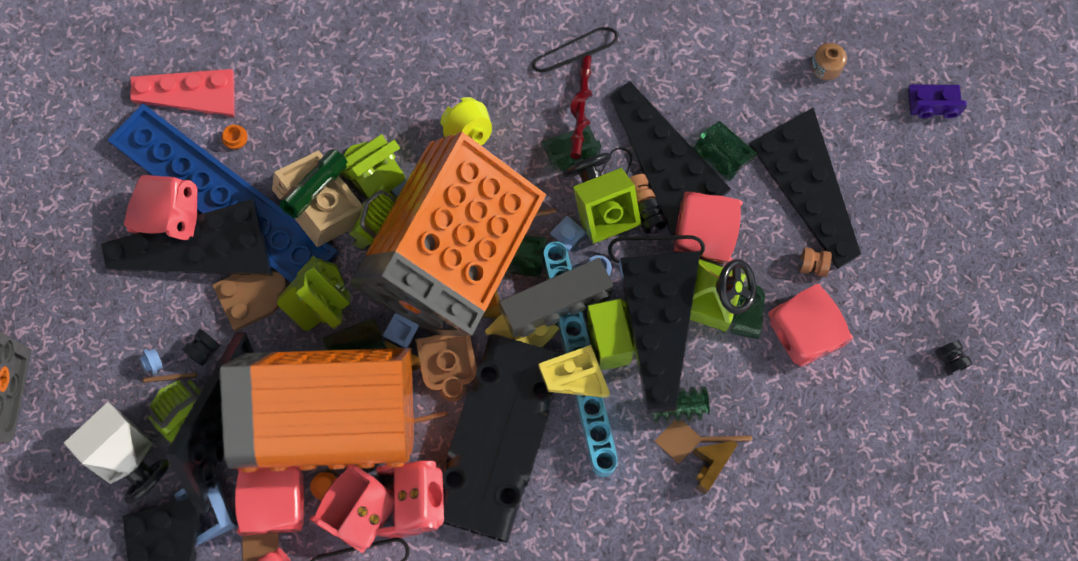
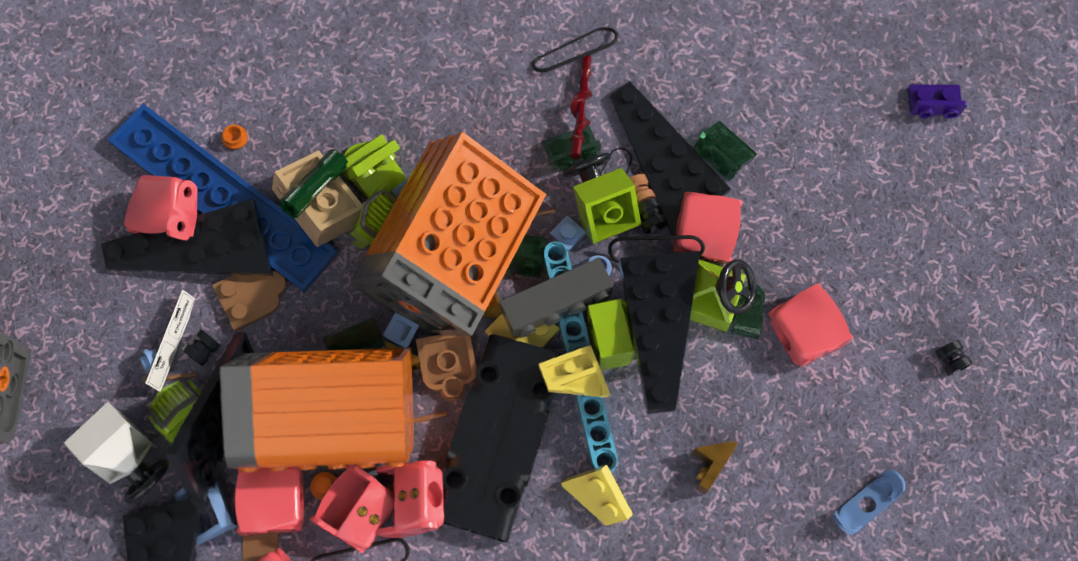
(170, 341): none -> white sticker
(196, 91): coral wing -> none
(315, 295): lime piece -> none
(467, 117): neon yellow cone -> none
(599, 494): none -> light yellow wing
(680, 440): medium nougat piece -> none
(688, 404): clear green piece -> none
(803, 171): black wing -> none
(815, 262): nougat wheel -> none
(828, 61): medium nougat head -> none
(882, 491): none -> medium blue piece

